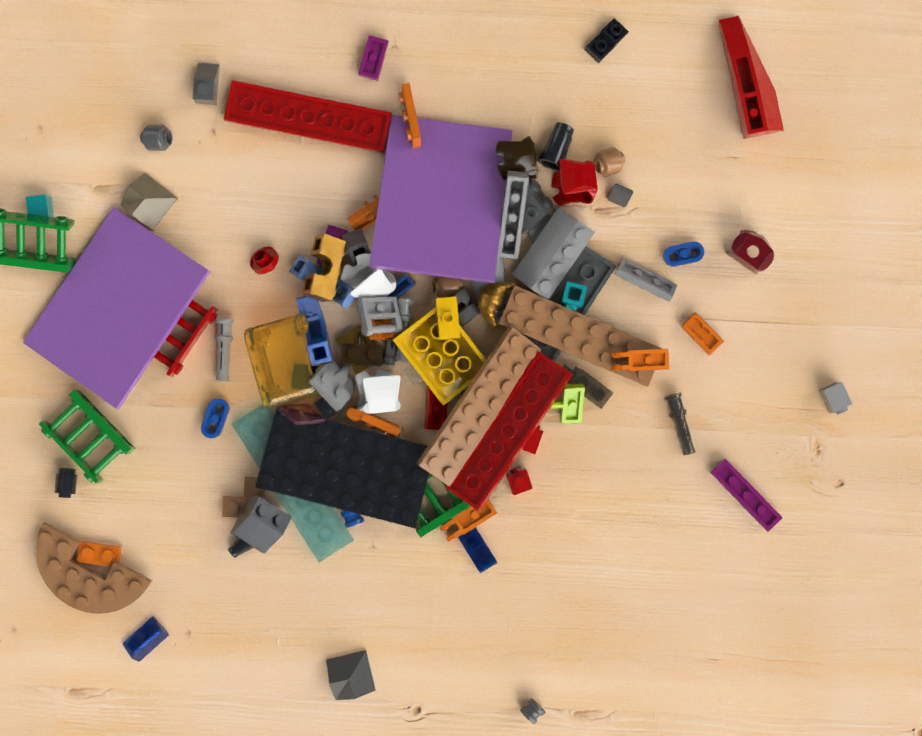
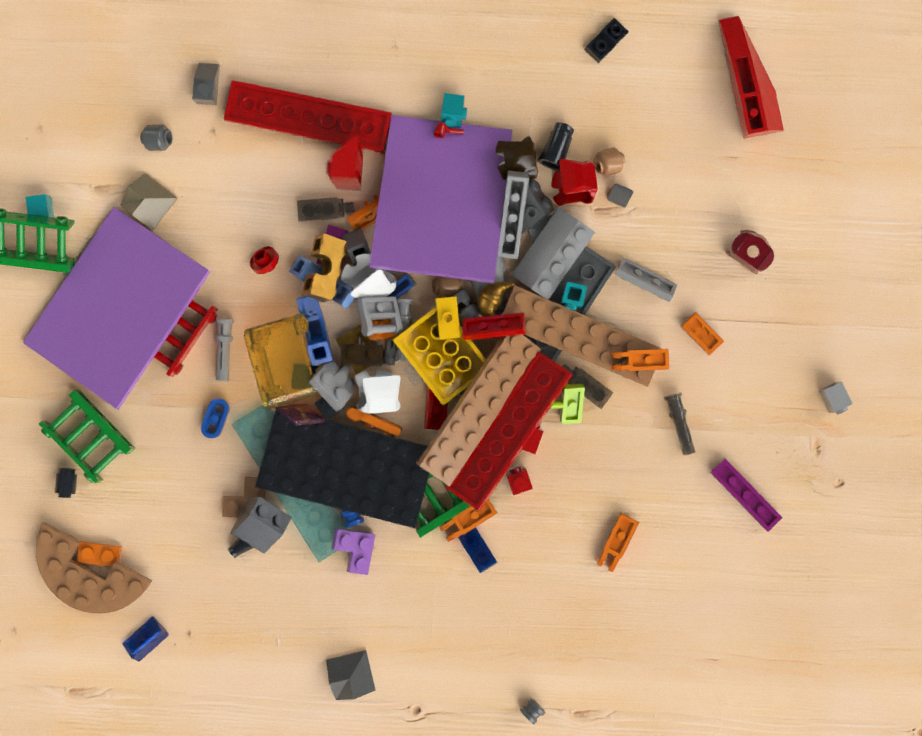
(323, 209): none -> clear smoke hinge
(347, 165): none -> red slope
(360, 548): none -> medium lavender plate
(373, 58): magenta plate -> none
(409, 115): orange plate -> none
(441, 129): none -> red hand
(453, 110): none -> teal brick
(494, 326): none -> red plate
(618, 540): none -> orange hinge
(683, 254): blue plate -> none

